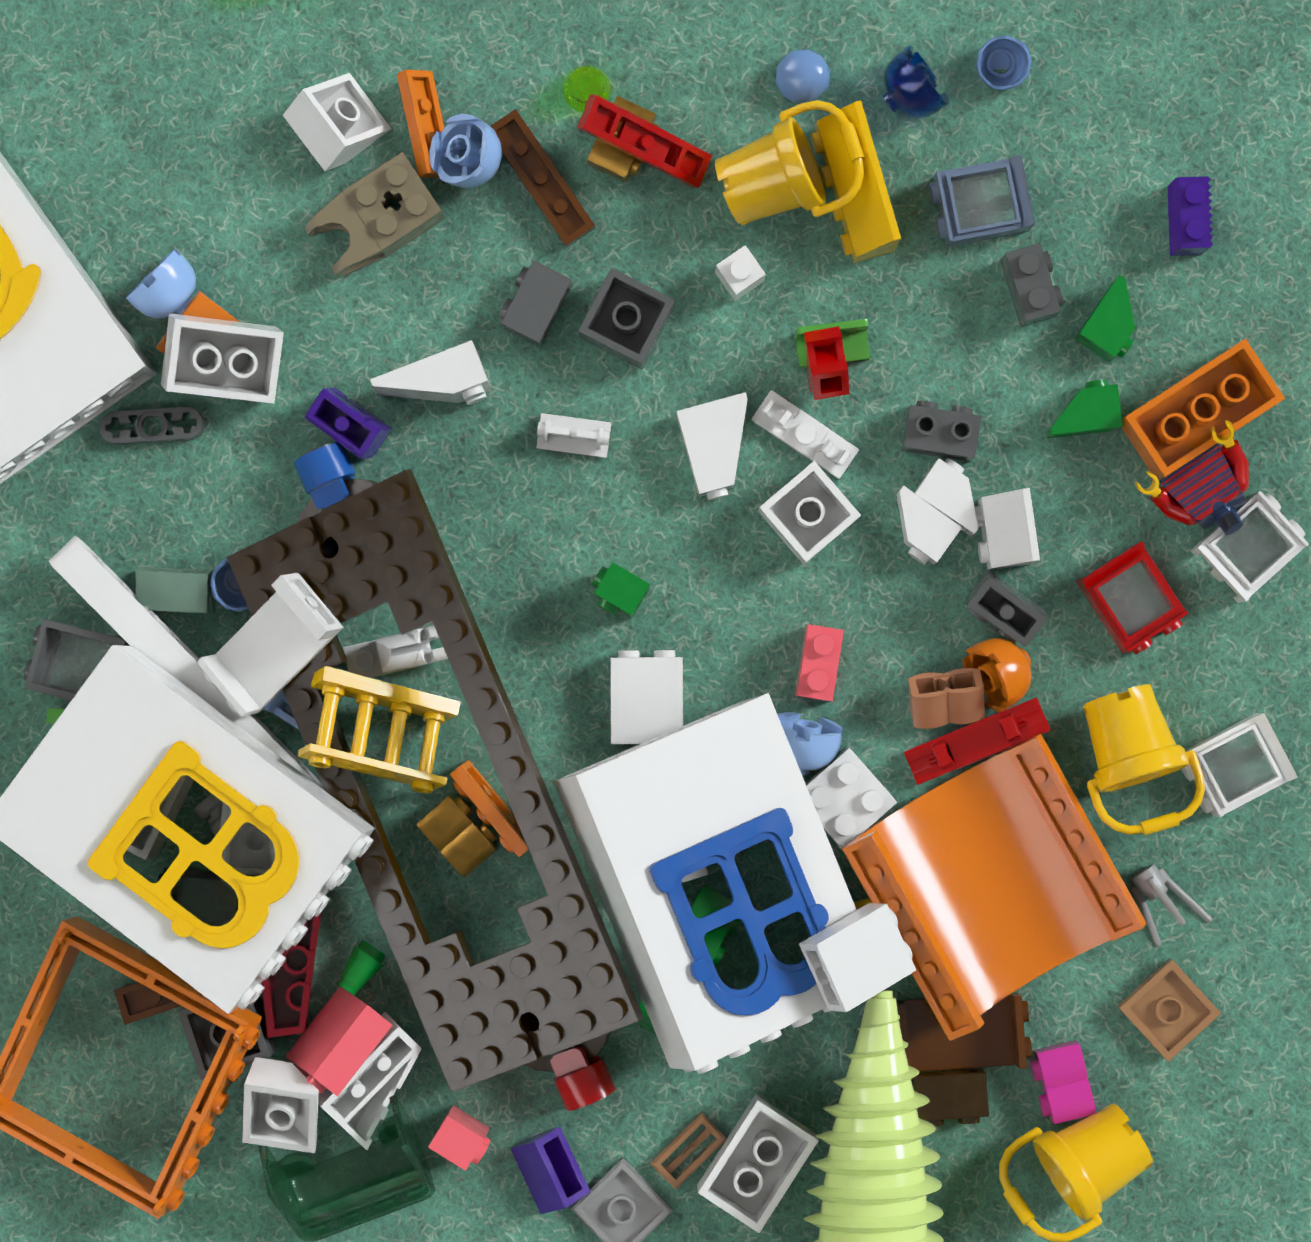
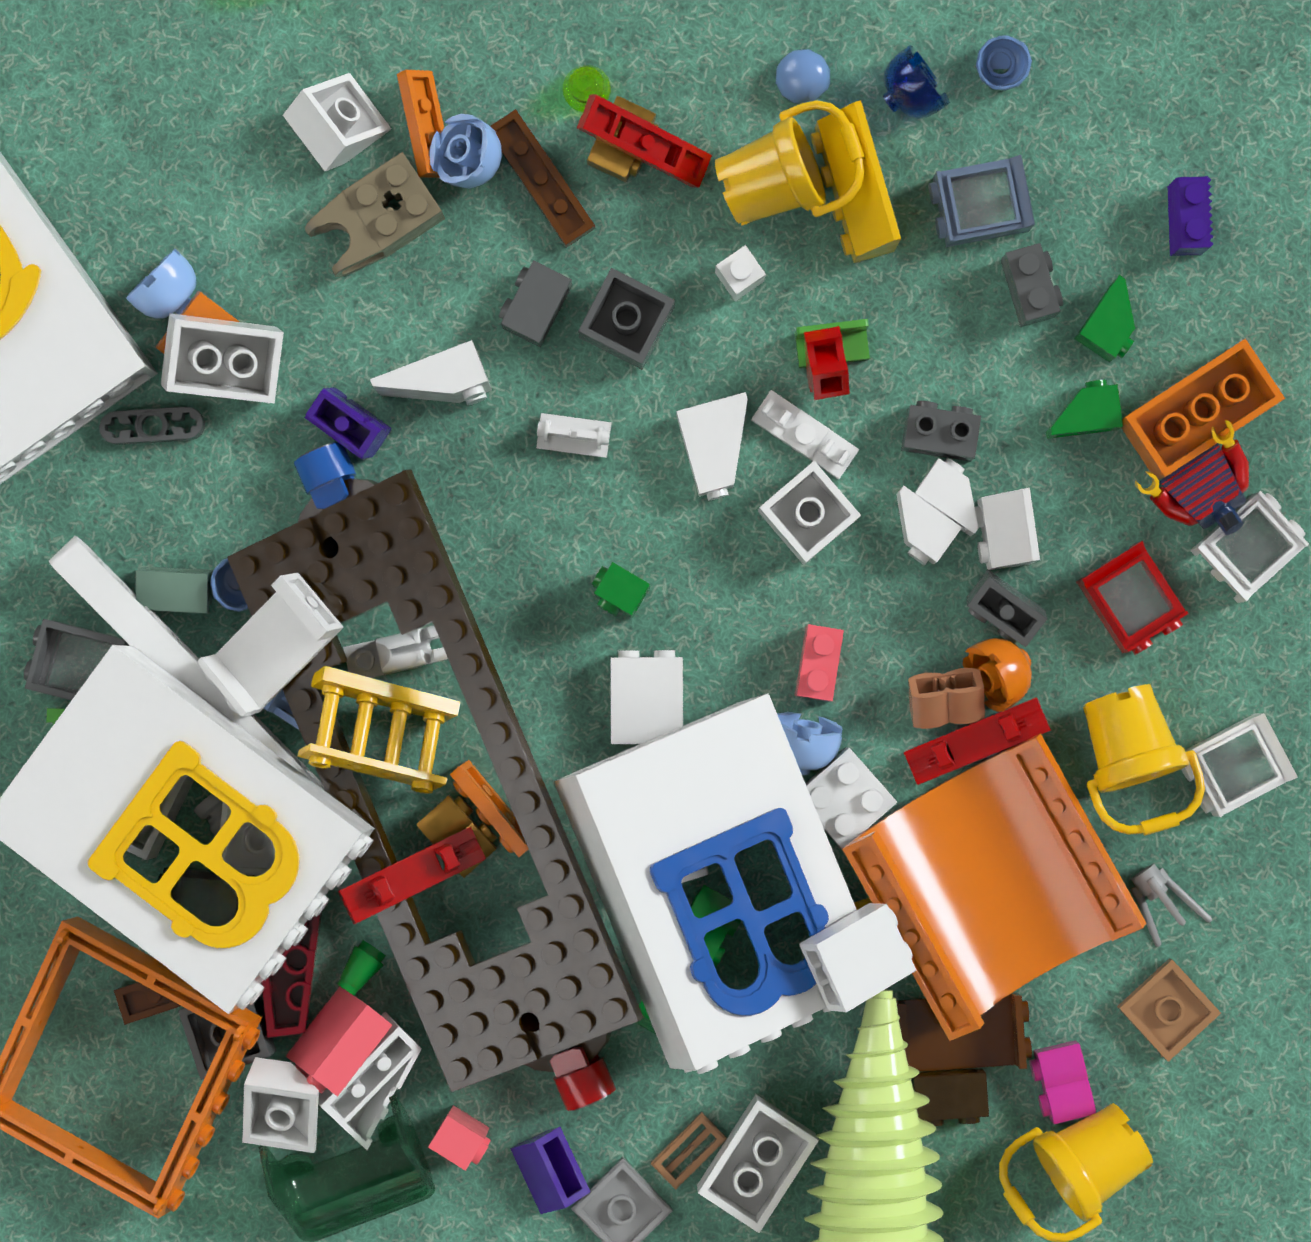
(411, 875): none -> red hinge

